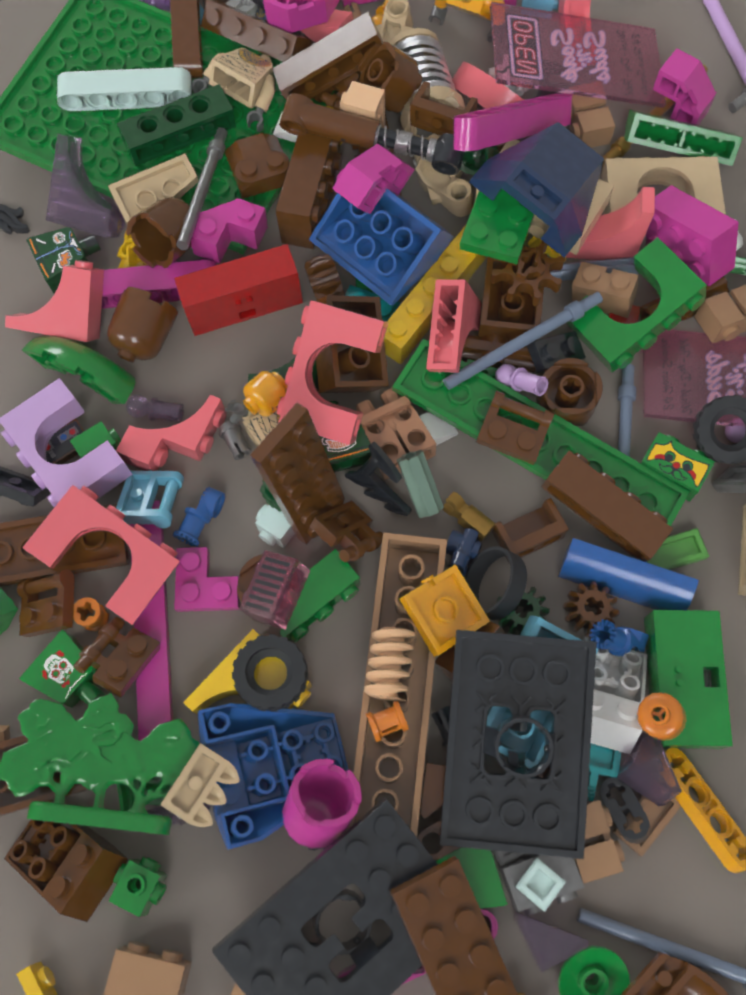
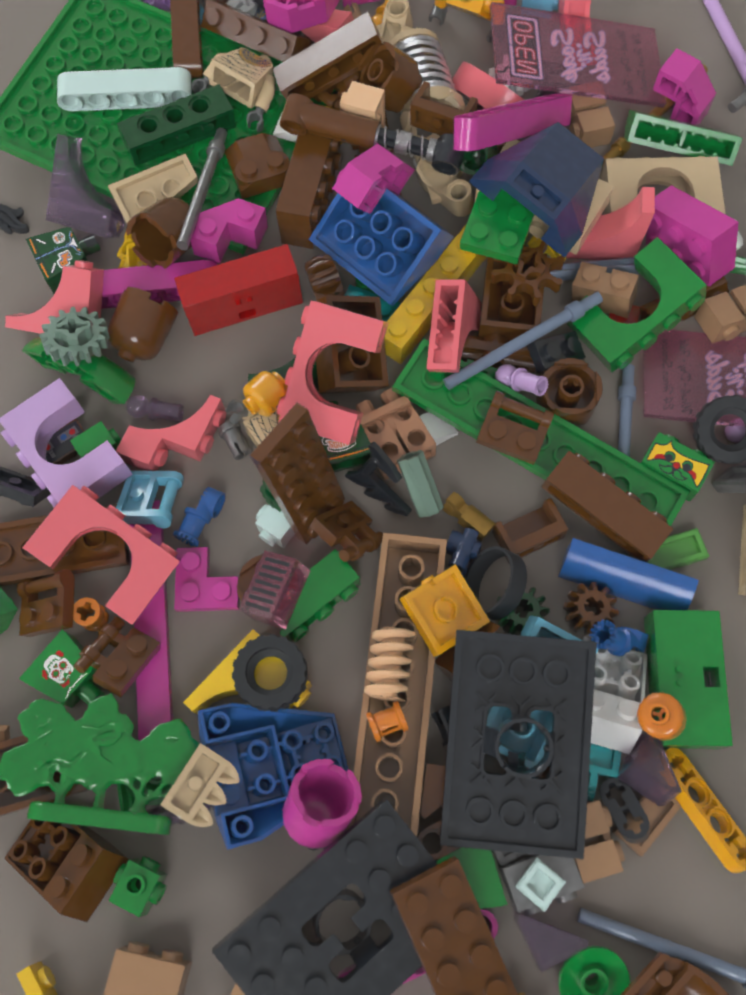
(74, 336): none -> sand green gear

